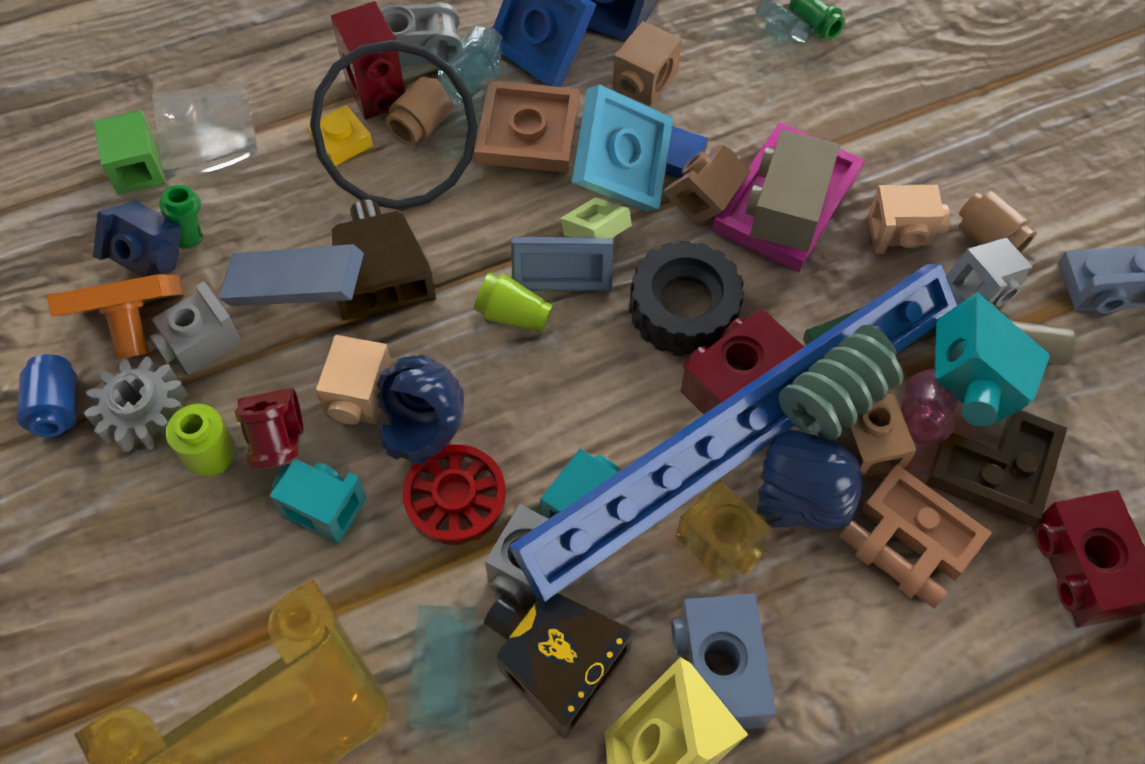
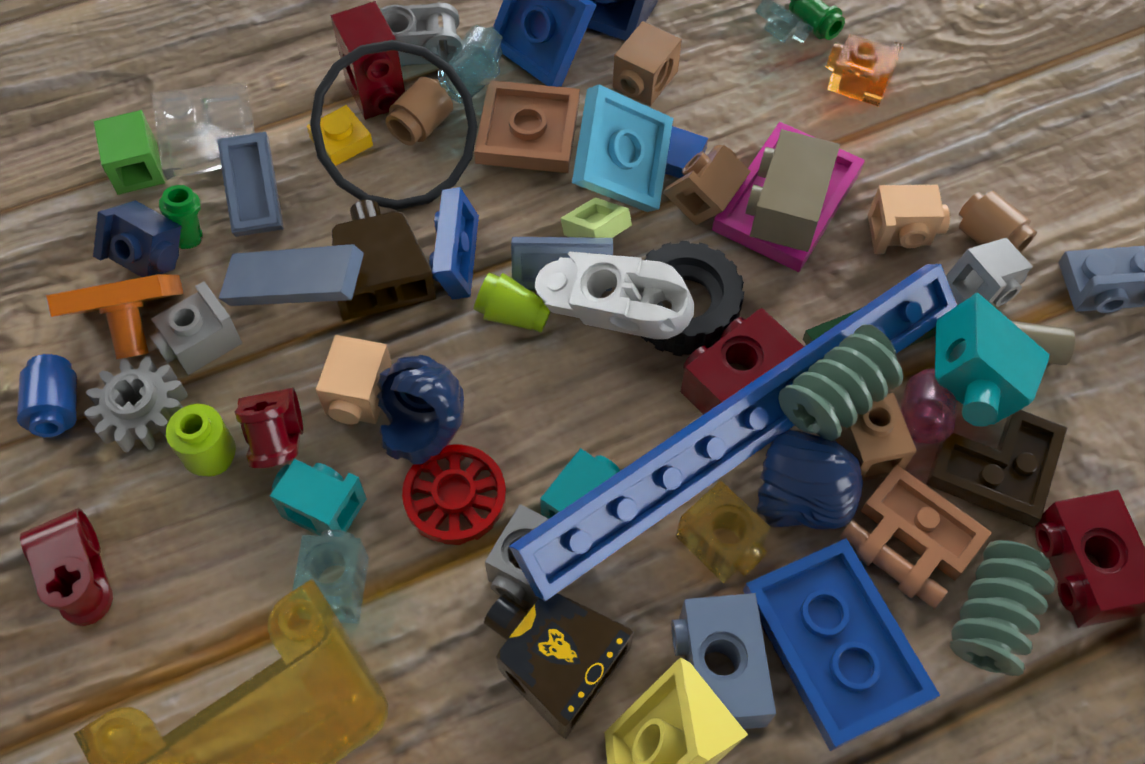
(69, 567): none -> dark red piece
(250, 184): none -> sand blue tile
(333, 549): none -> clear light blue brick
(443, 668): clear light blue plate -> none
(455, 243): none -> blue plate
(576, 284): none -> white piece
(840, 644): none -> blue plate
(862, 68): none -> clear orange brick
(1003, 608): none -> sand green piece

